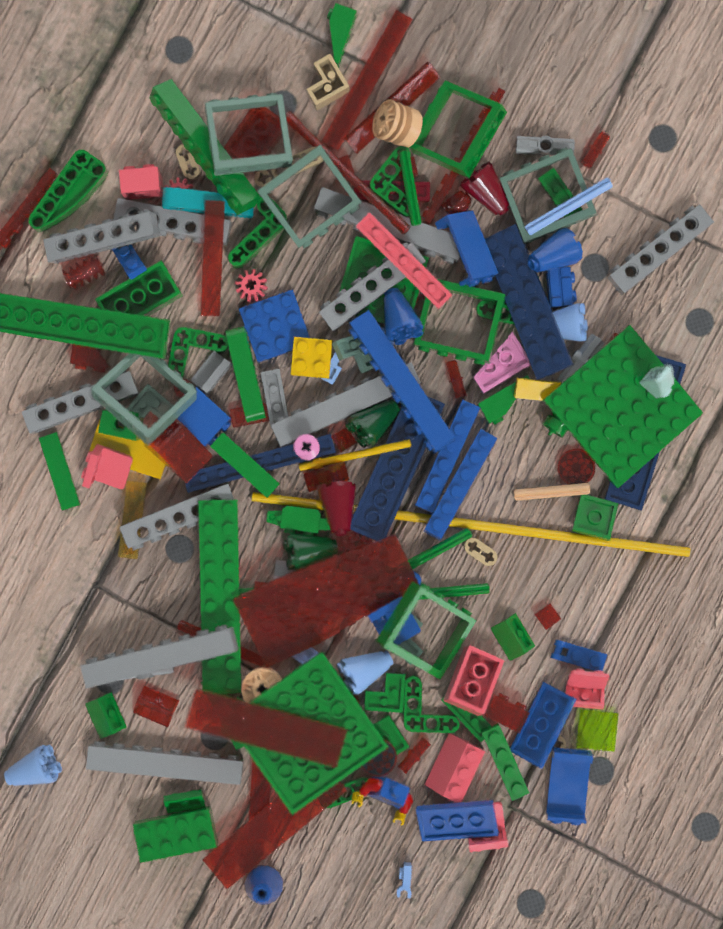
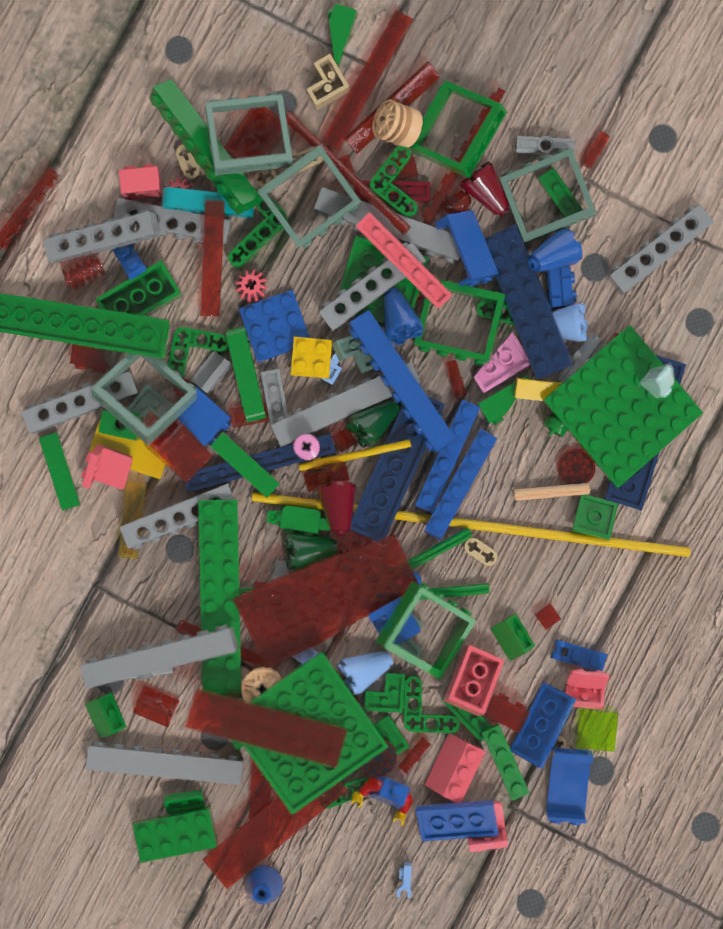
(34, 768): light blue cone -> none
(76, 191): green beam -> none
(410, 188): green axle -> none
(568, 206): light blue axle -> none

